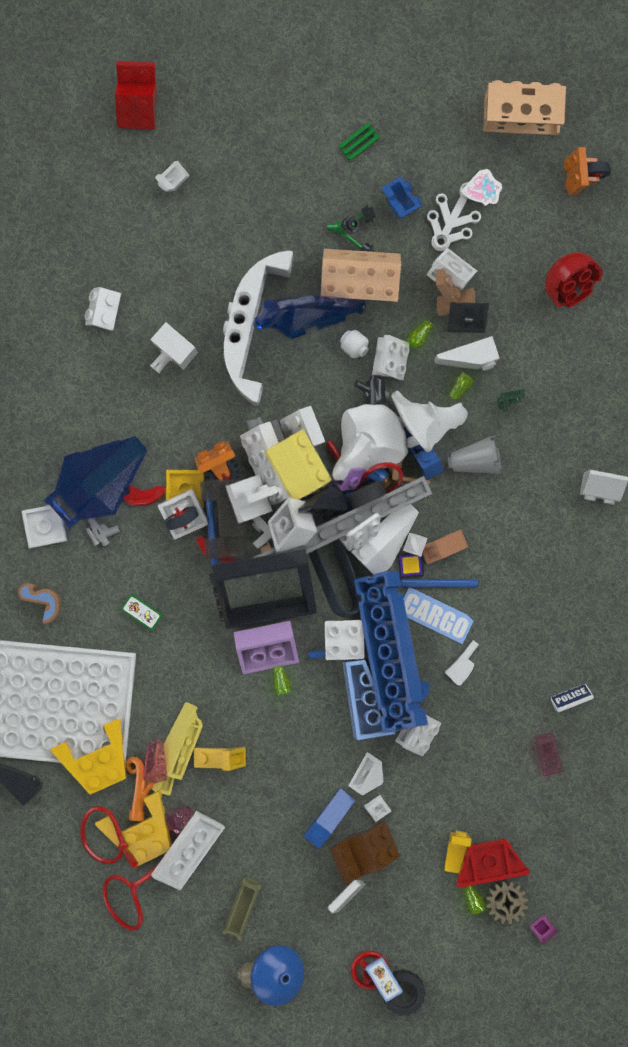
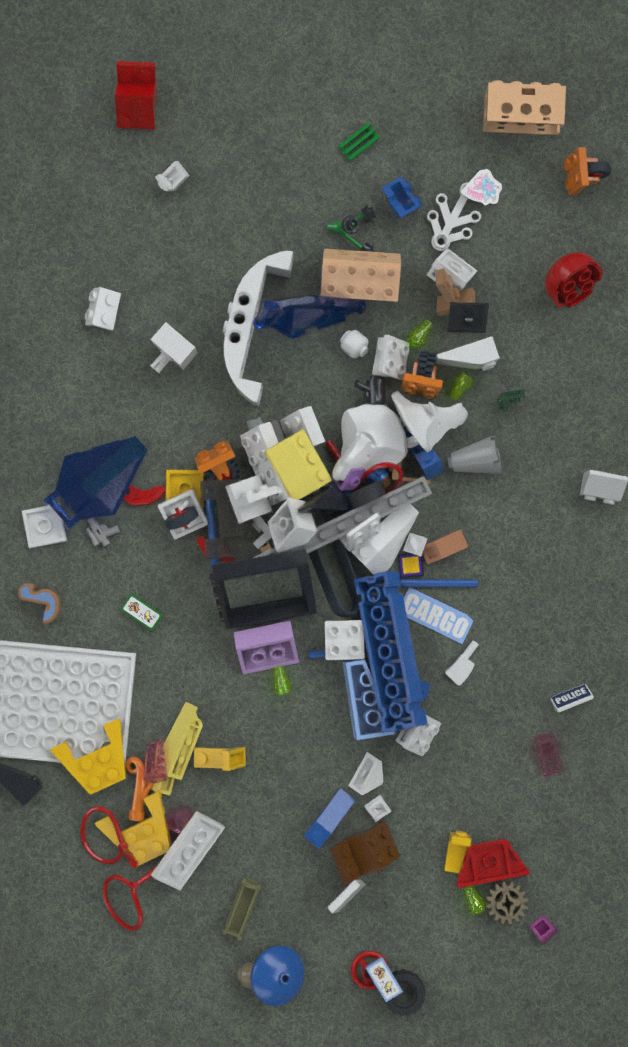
(423, 377): none -> orange plate

